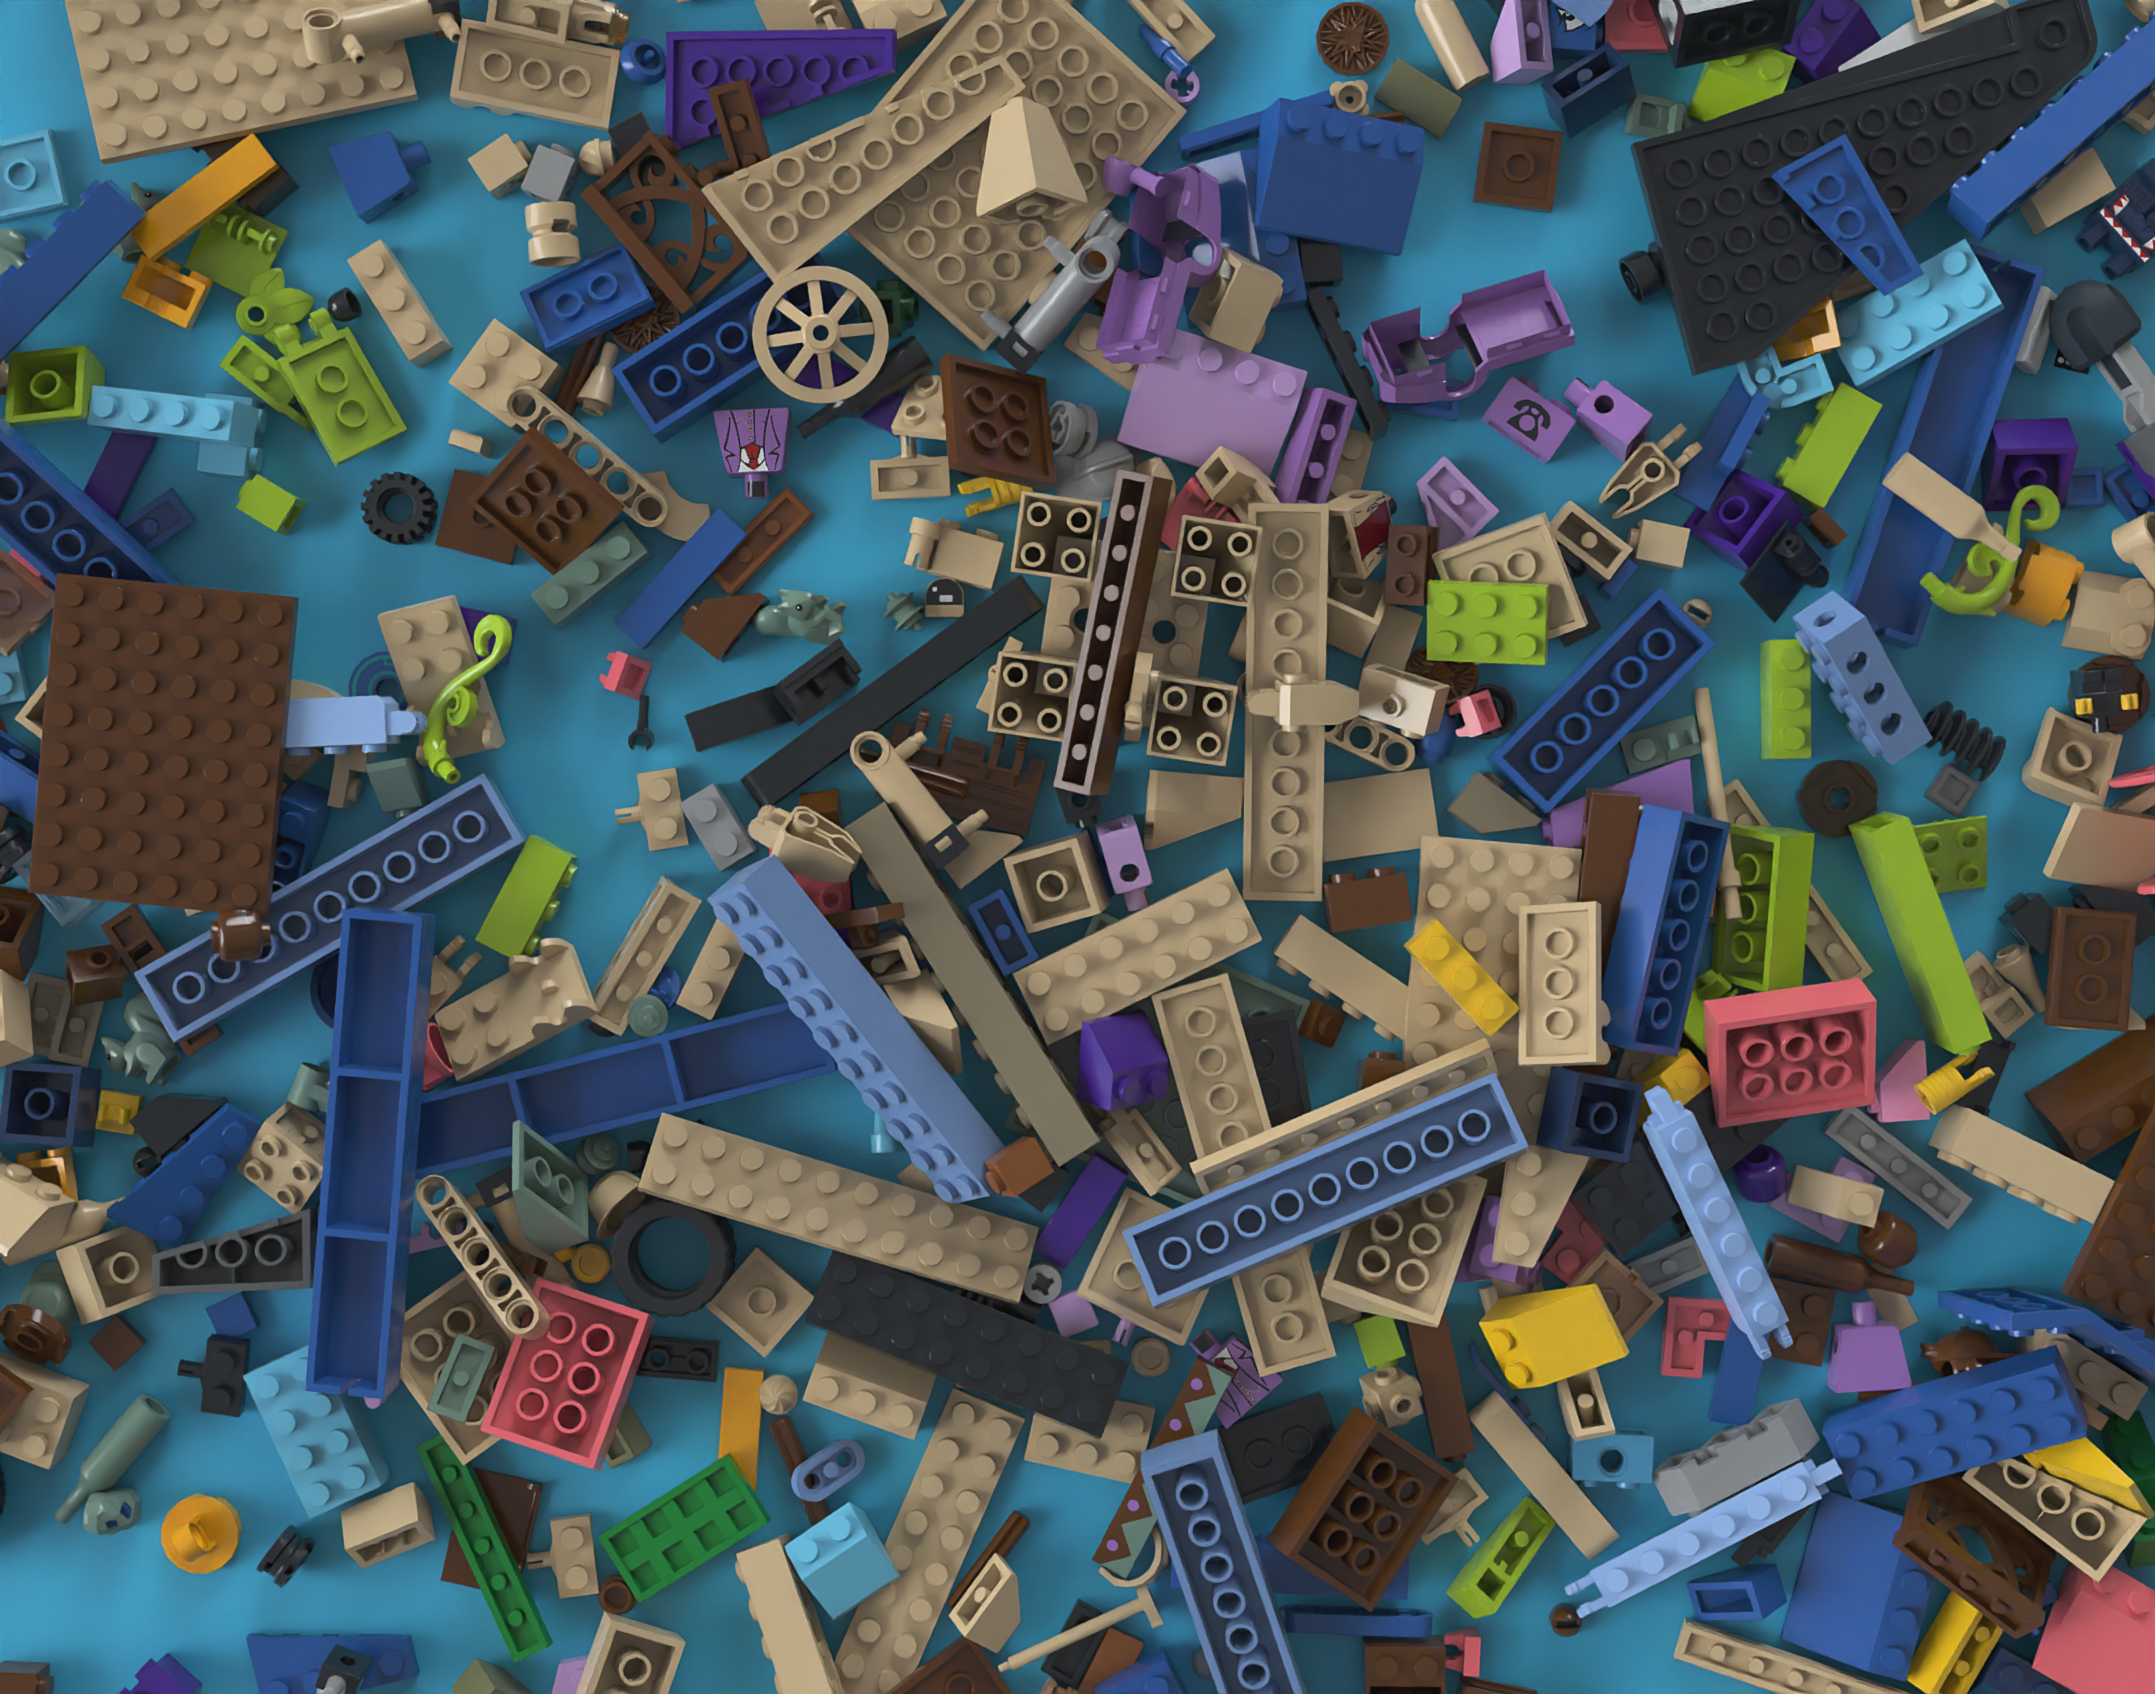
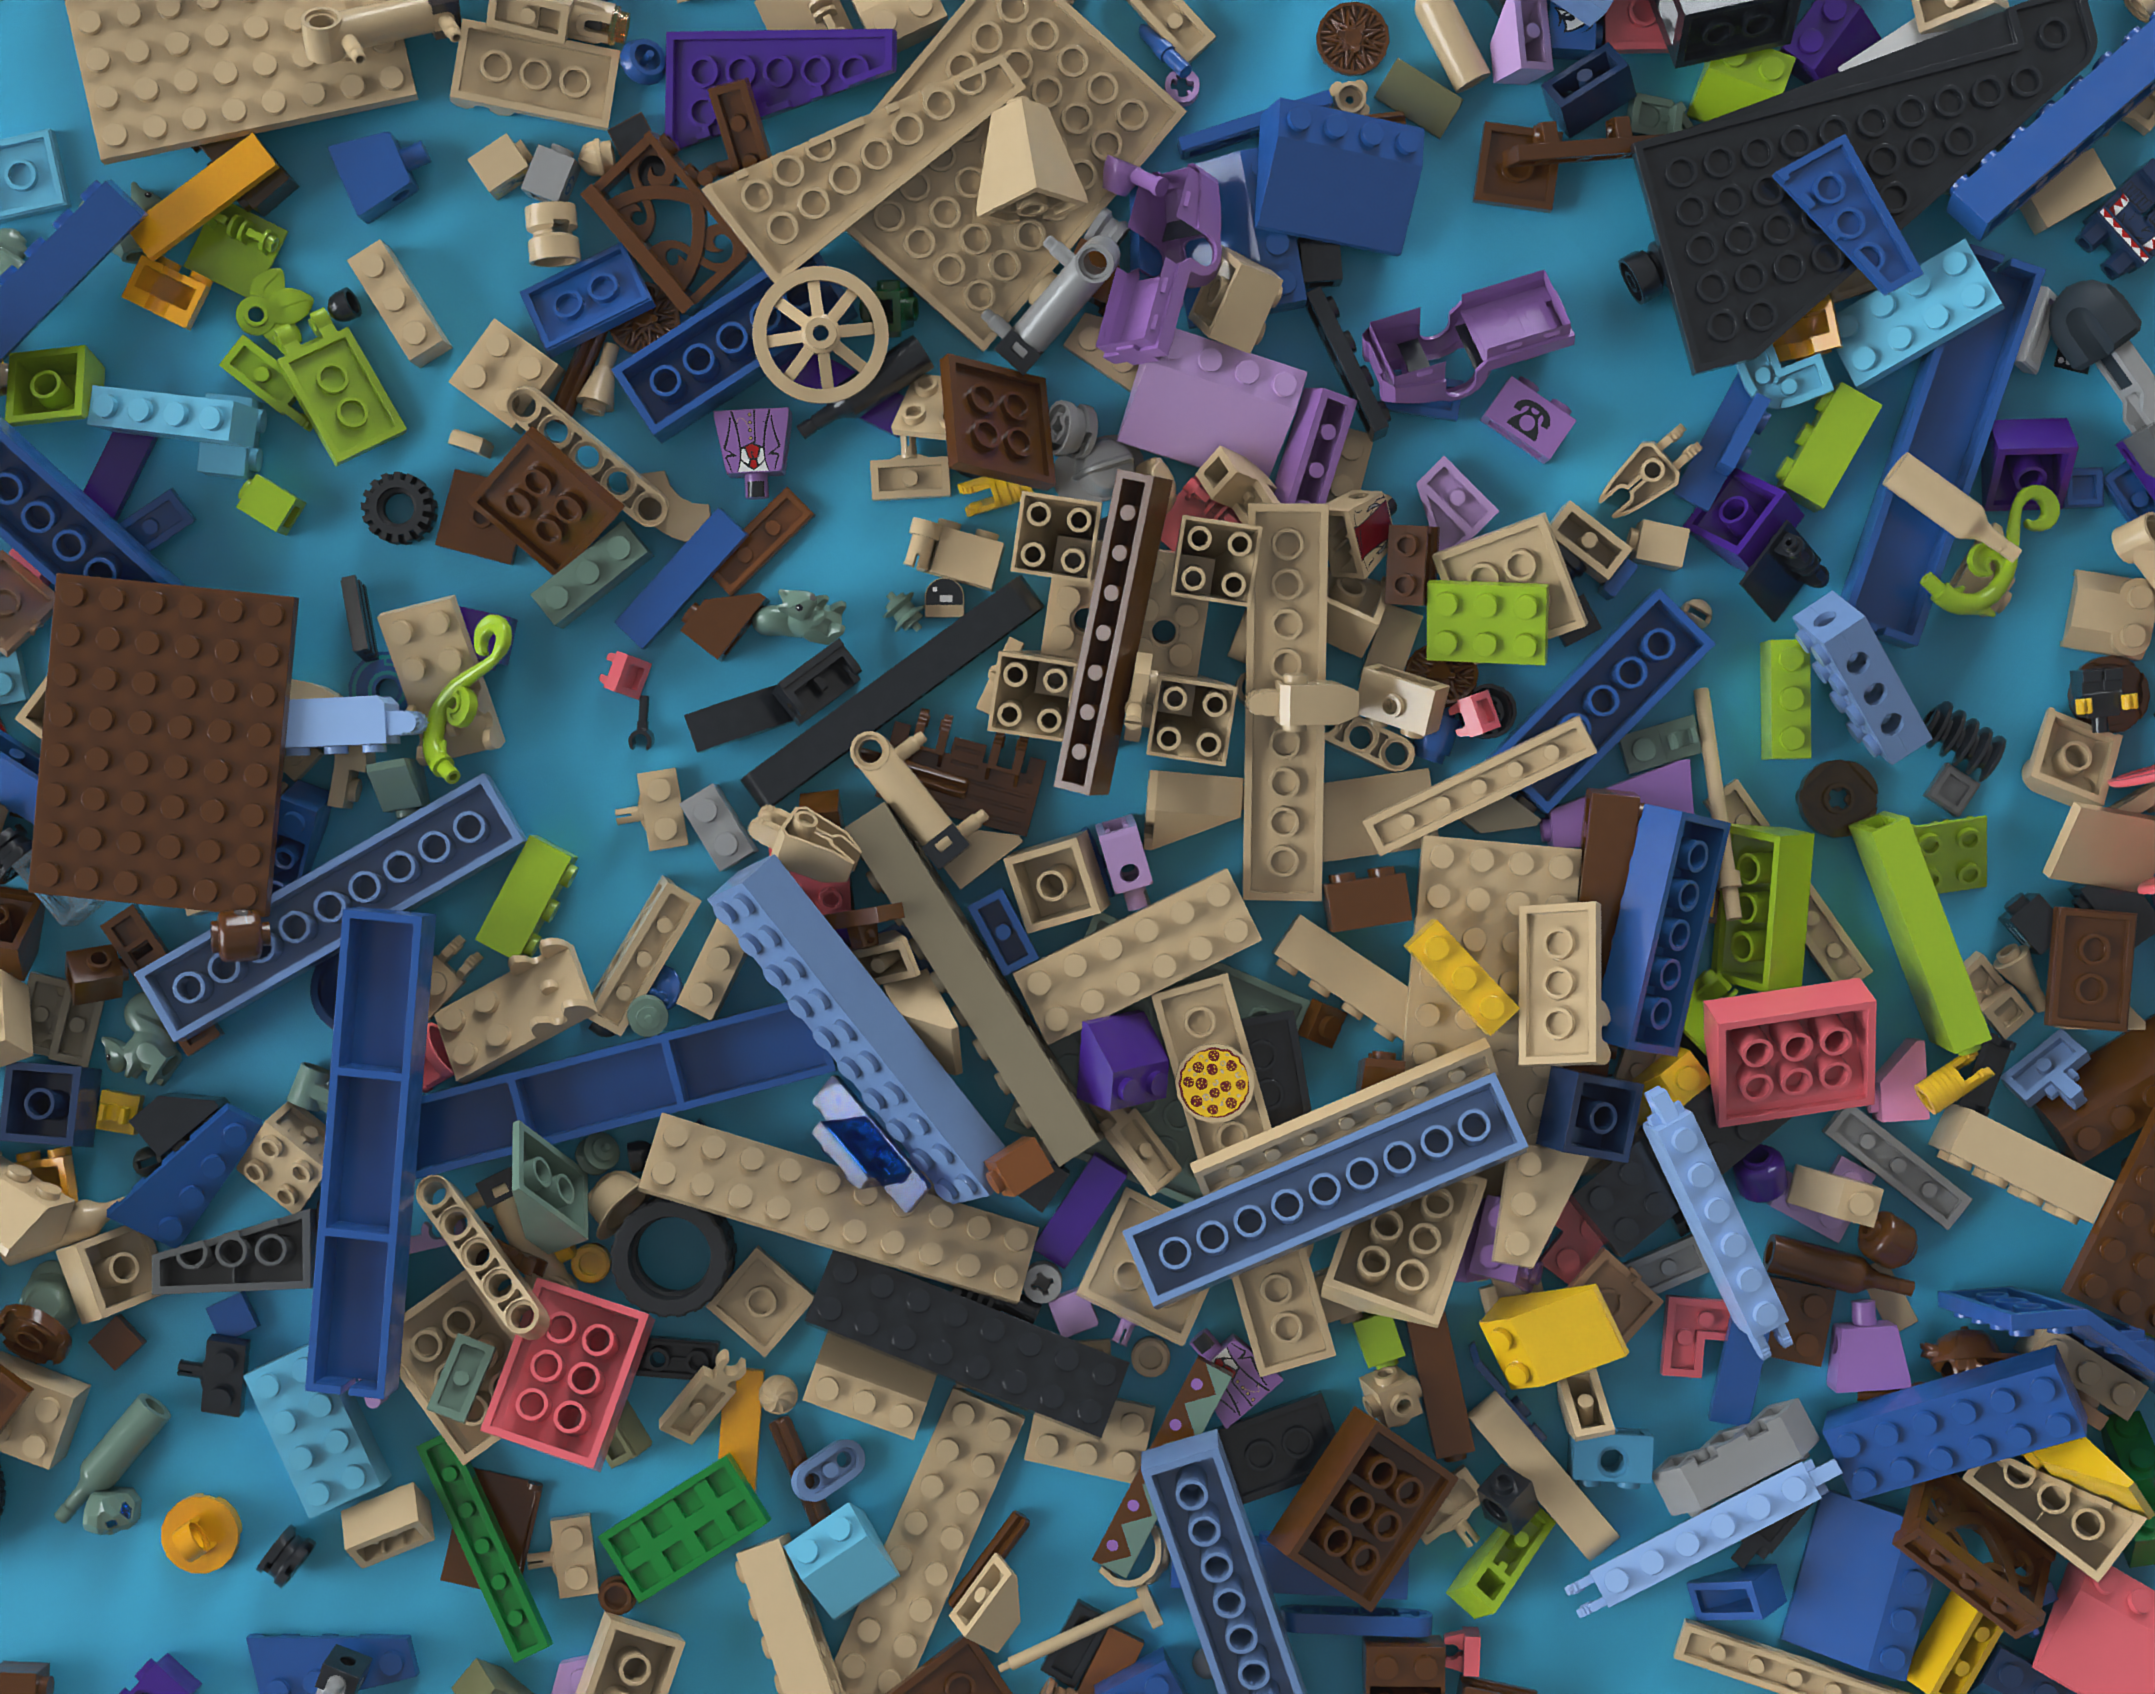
(359, 618): none -> black tile
(702, 1399): none -> tan plate
(865, 1147): none -> clear blue bracket
(1080, 816): black brick -> none
(1215, 1083): none -> tile
(1480, 785): none -> tan plate
(1508, 1499): none -> black brick
(1548, 150): none -> reddish brown hinge
(1565, 1612): reddish brown hinge -> none
(1620, 428): medium lavender torso -> none
(1824, 528): reddish brown tile -> none
(2043, 583): light orange cylinder -> none
(2049, 1072): none -> medium blue hinge

